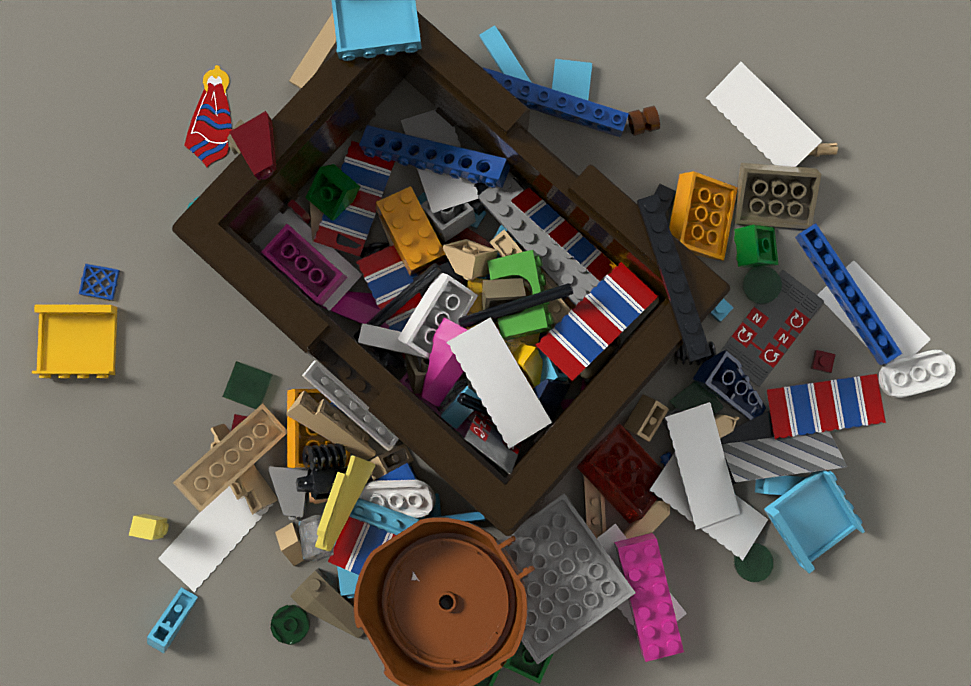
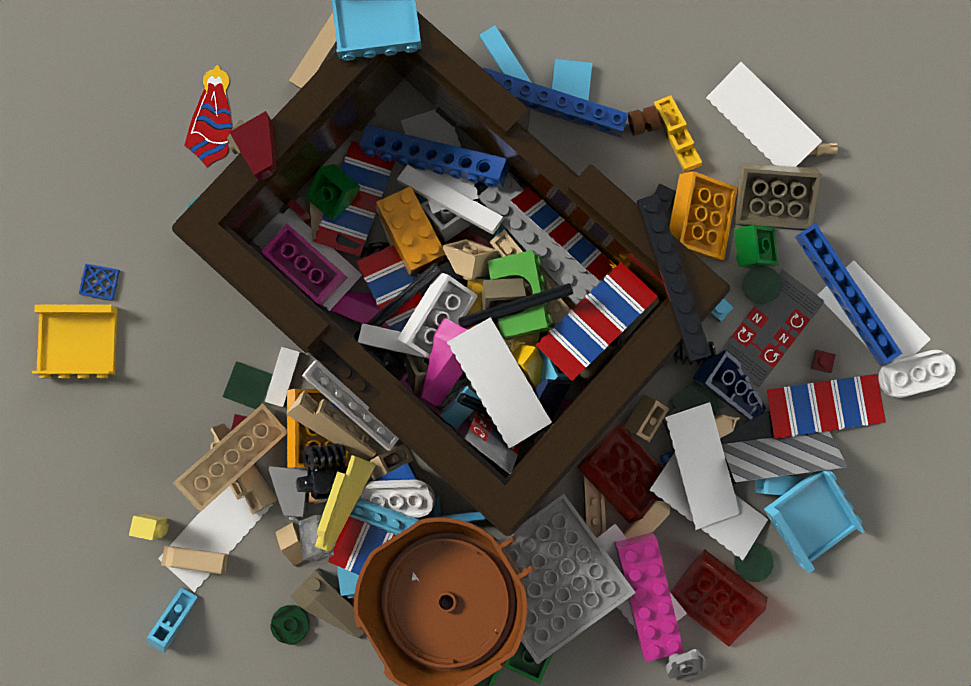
(194, 559): none -> tan piece
(282, 376): none -> white tile
(450, 199): none -> white tile
(677, 133): none -> yellow slope
(685, 665): none -> light grey plate
(718, 598): none -> clear red slope

